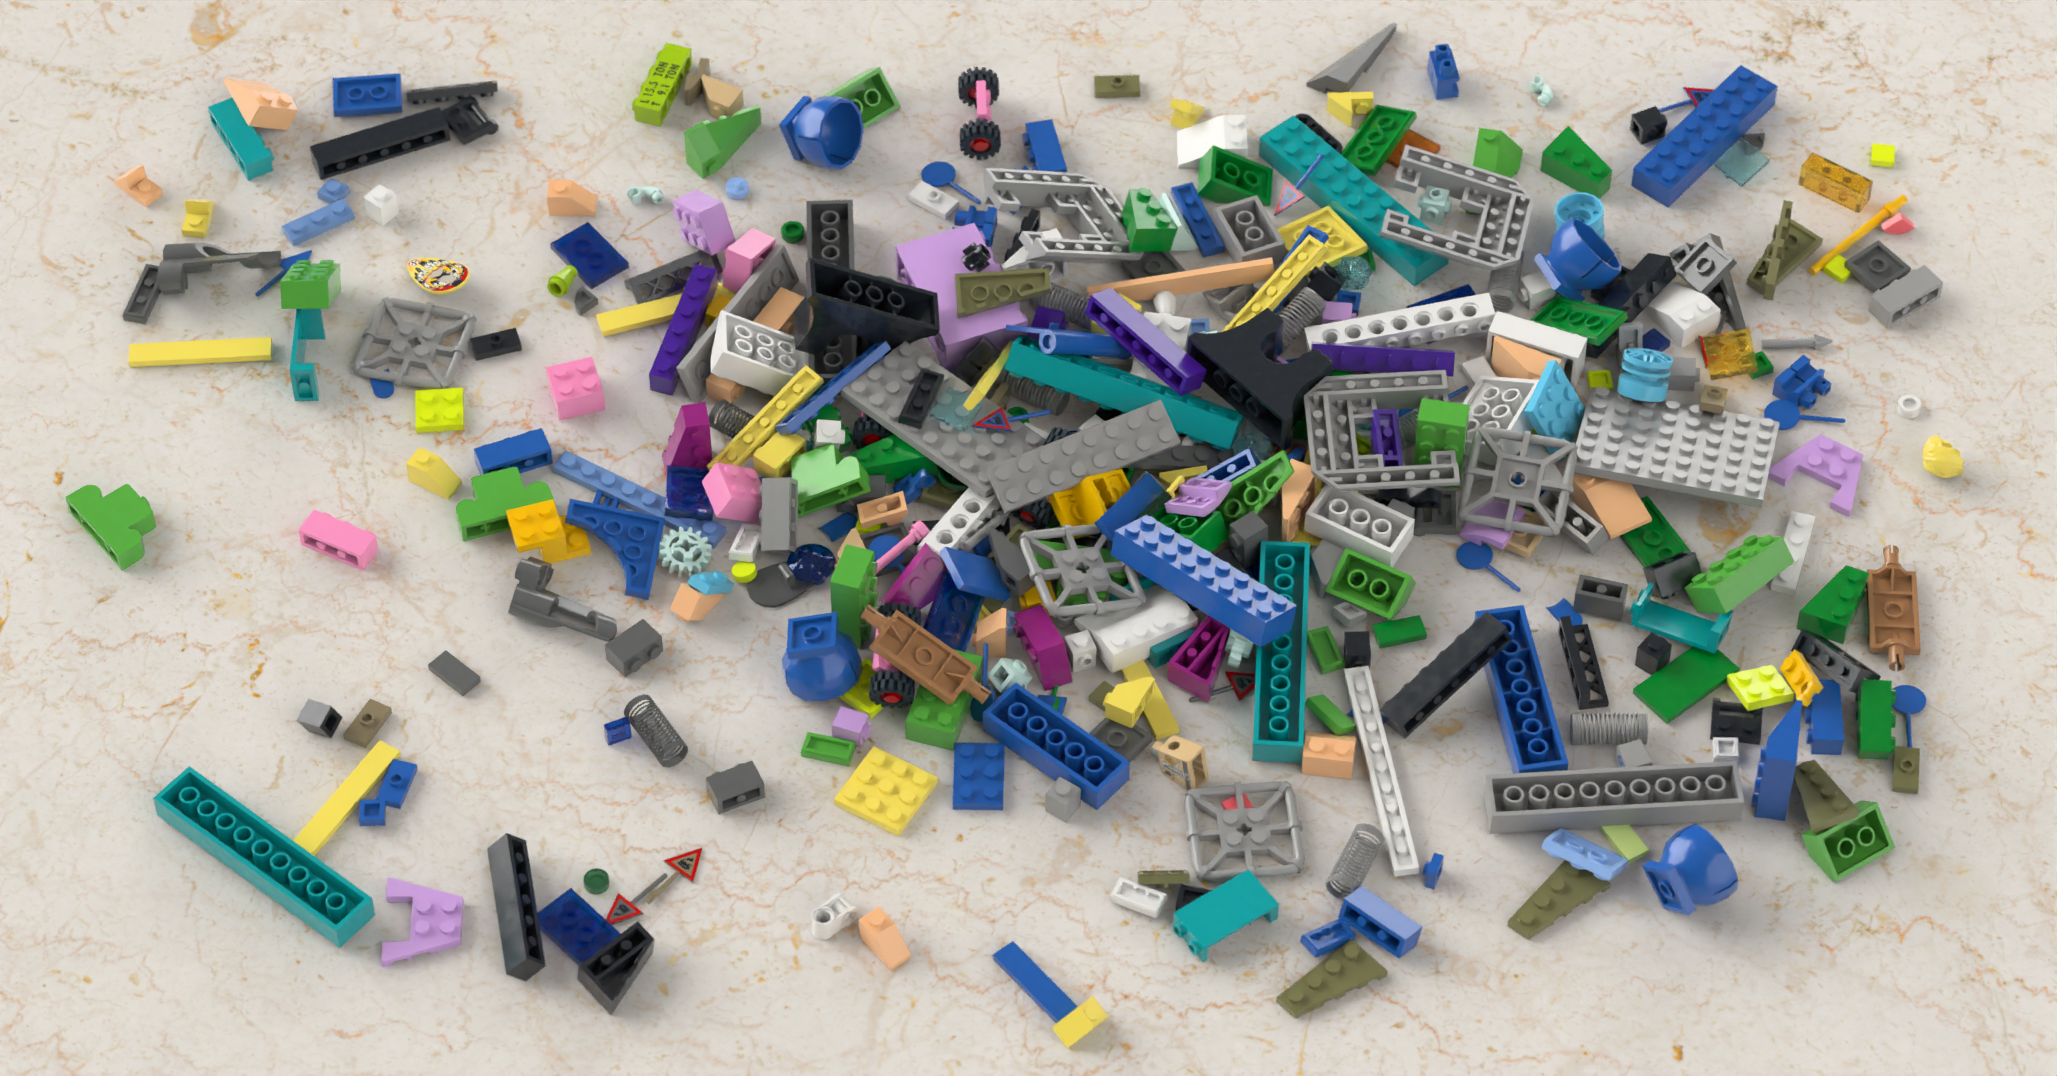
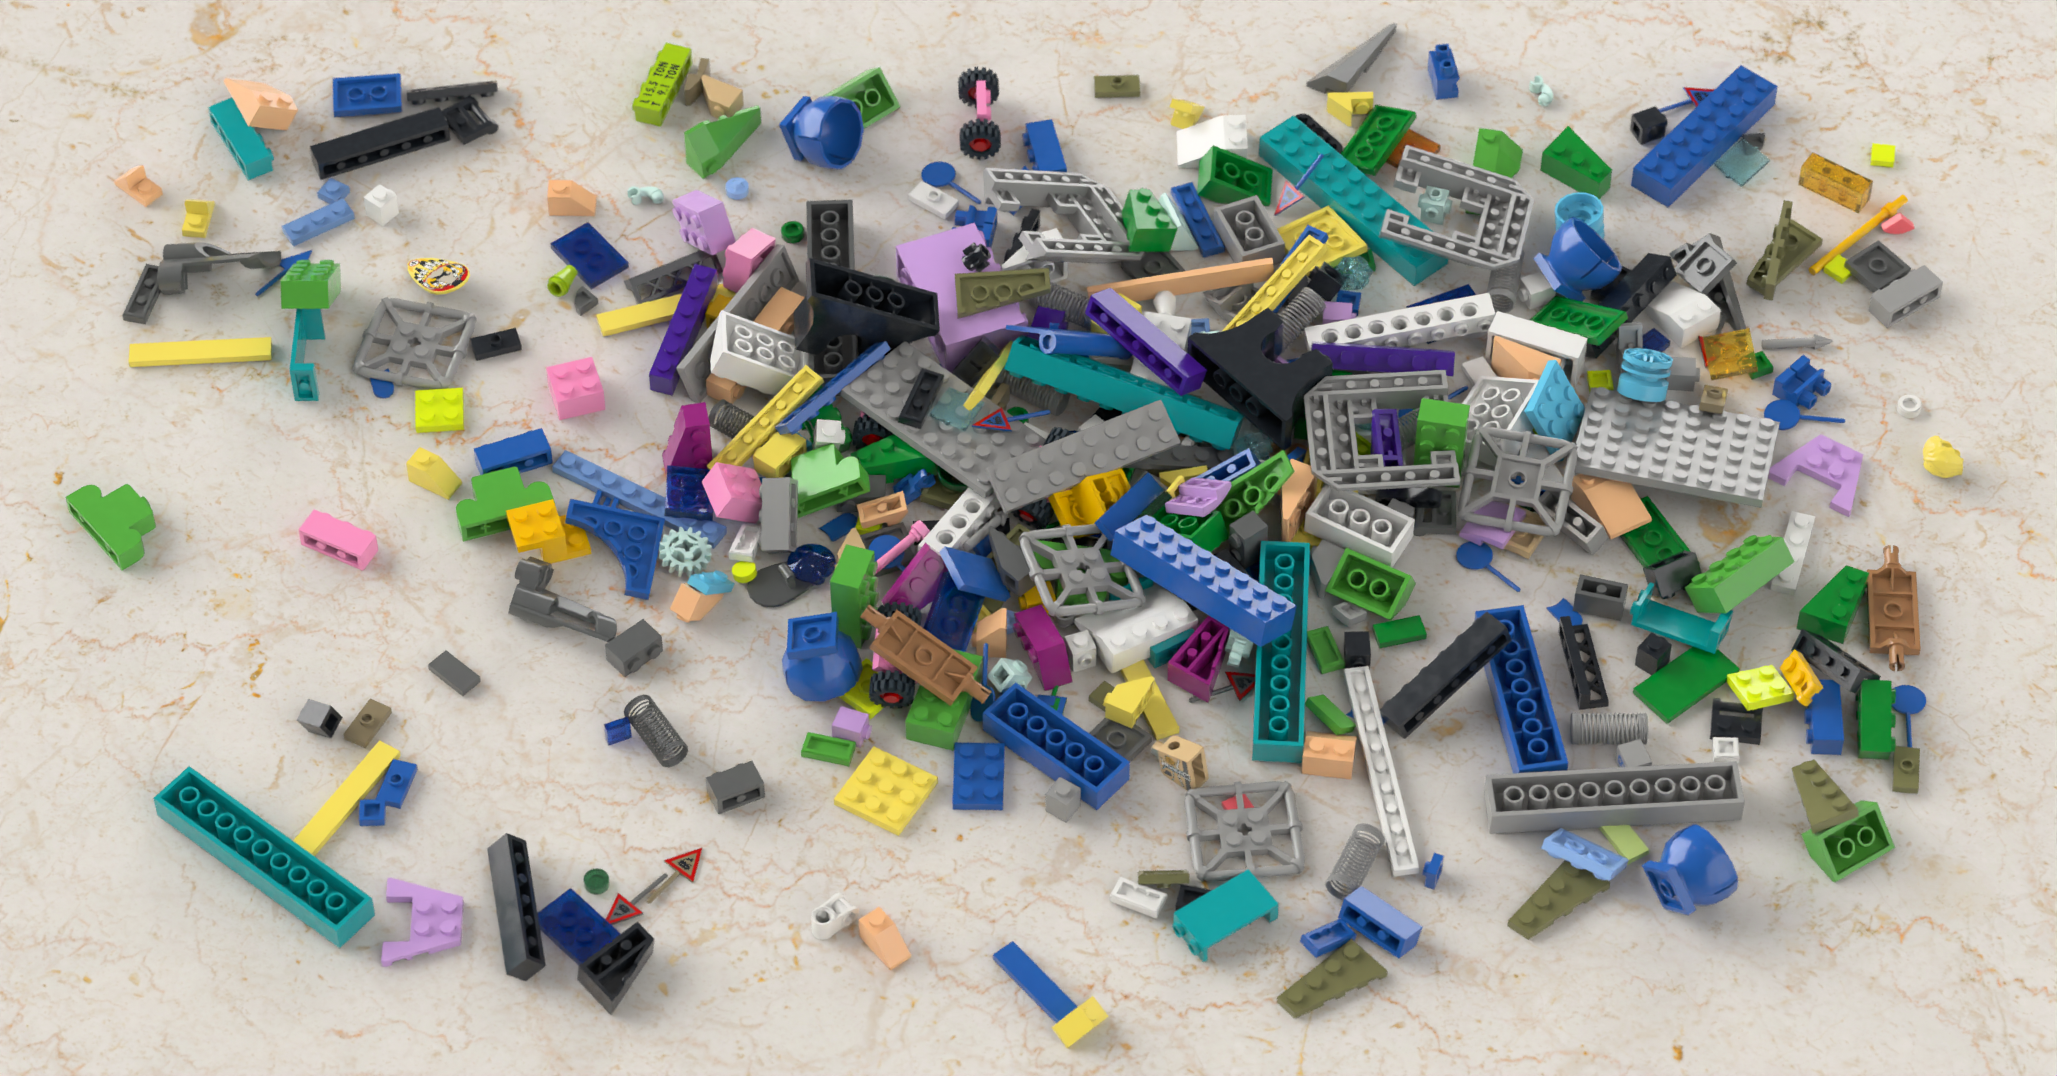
(1777, 767): blue slope -> none

